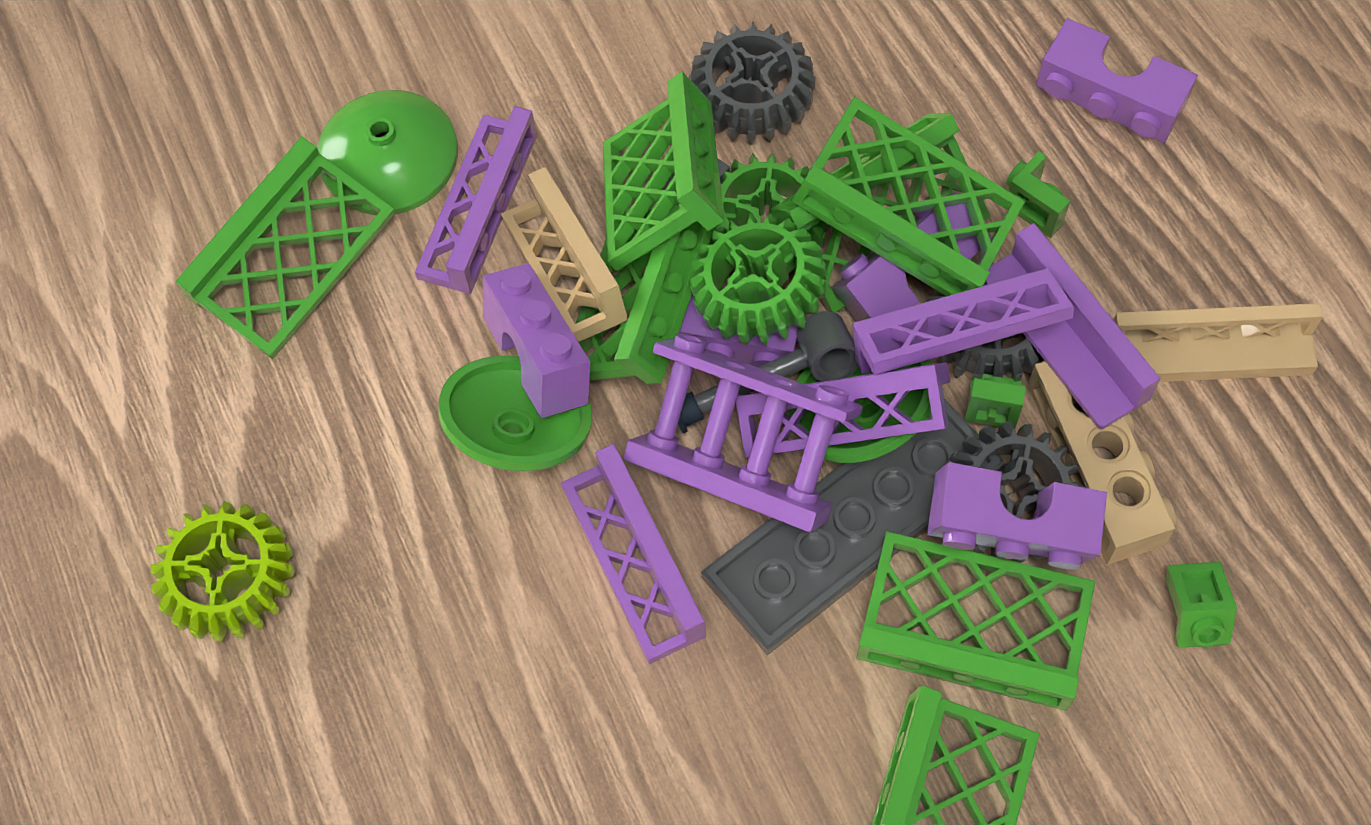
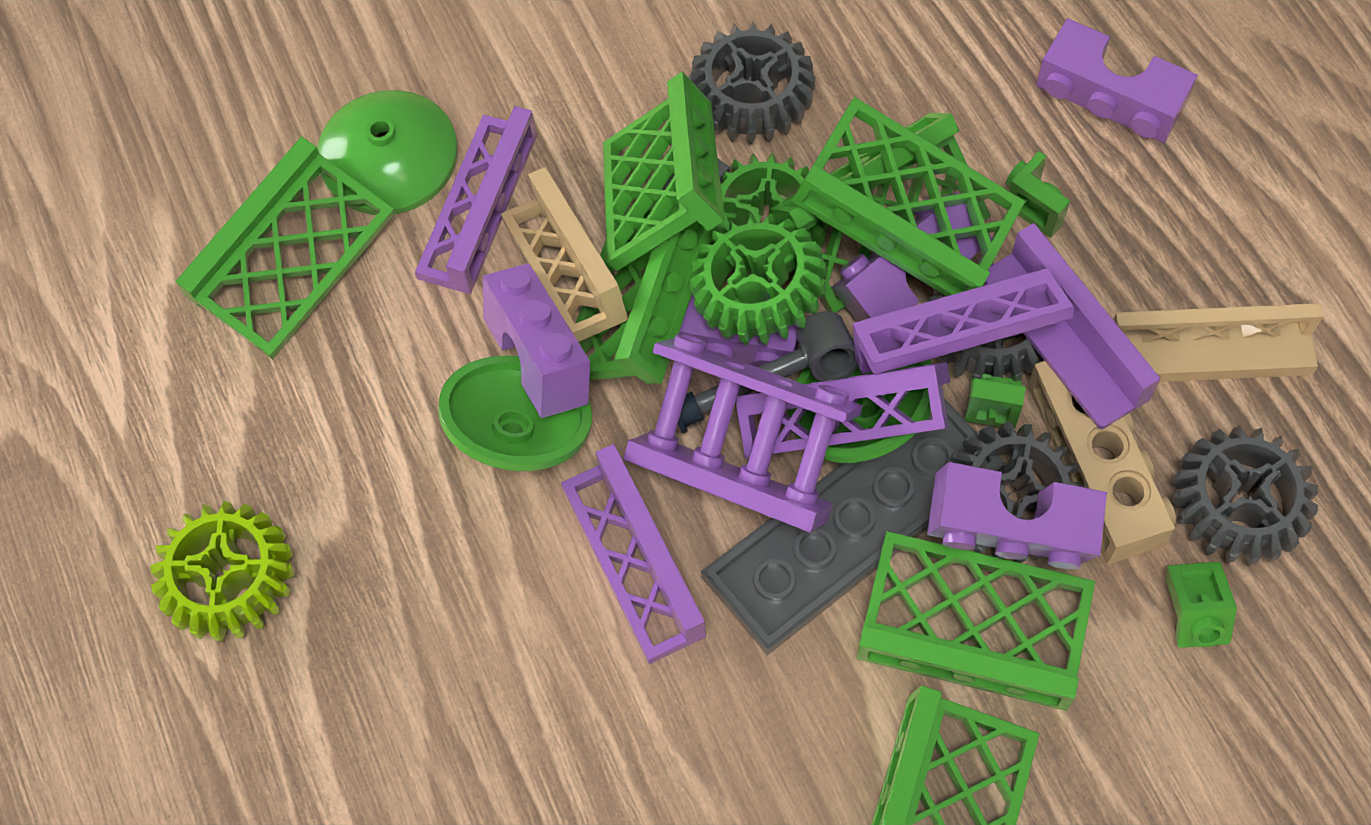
(1223, 462): none -> dark grey gear

